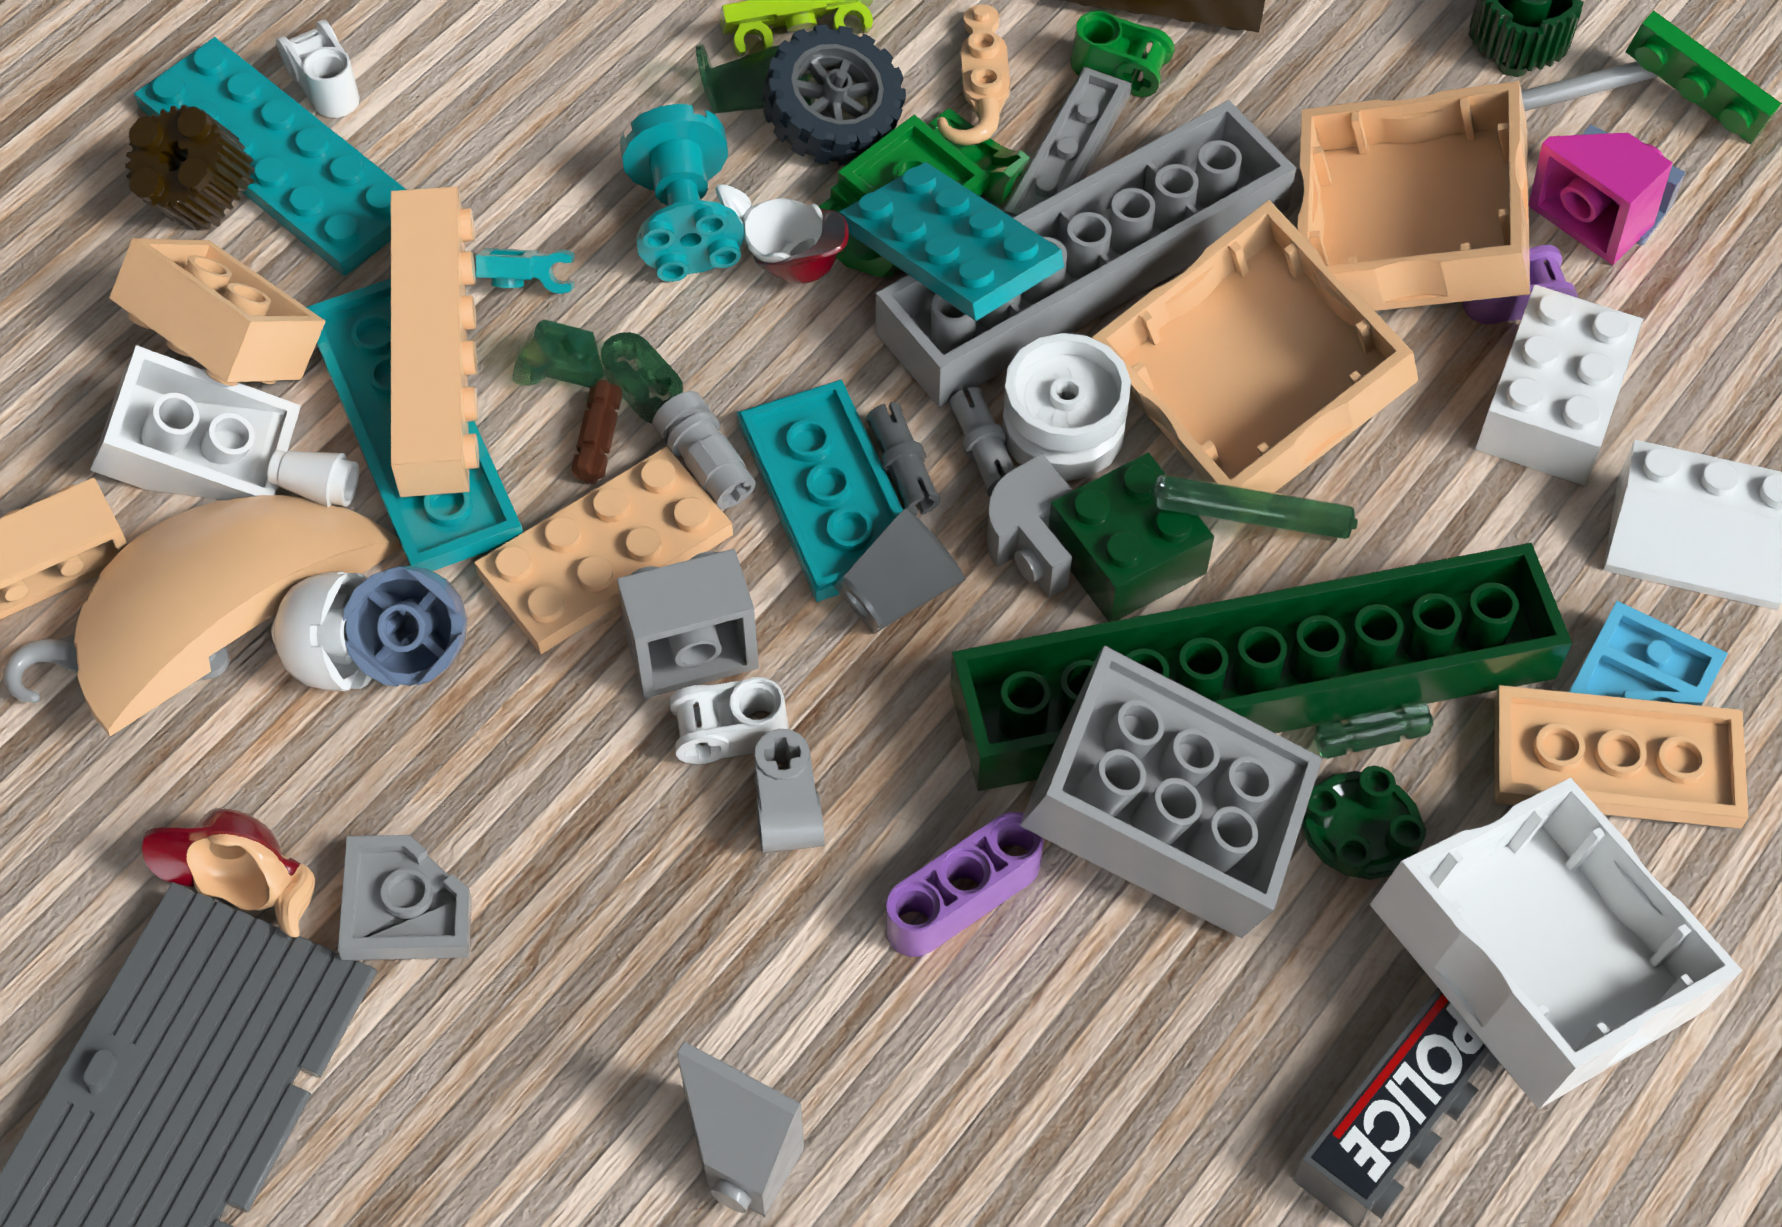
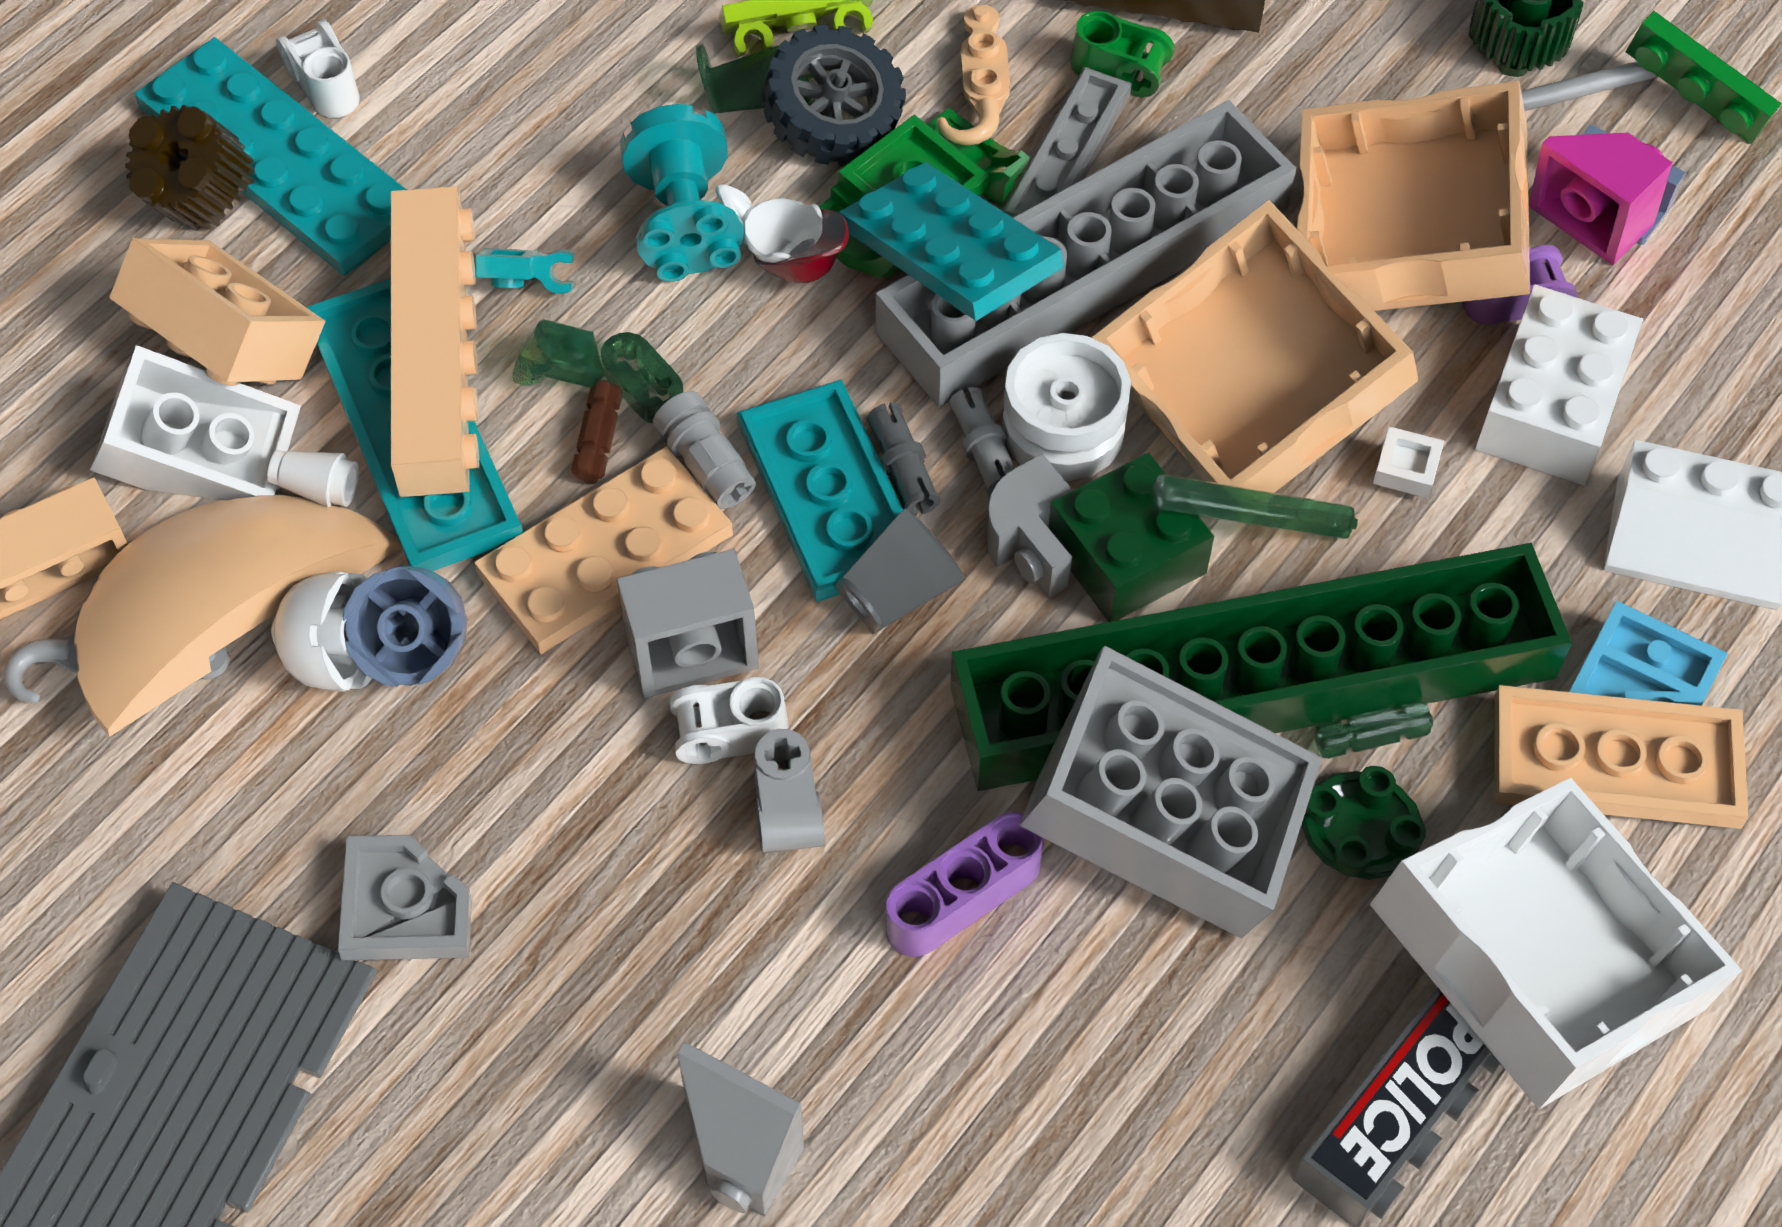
(233, 860): light nougat hair -> none
(1408, 462): none -> white plate

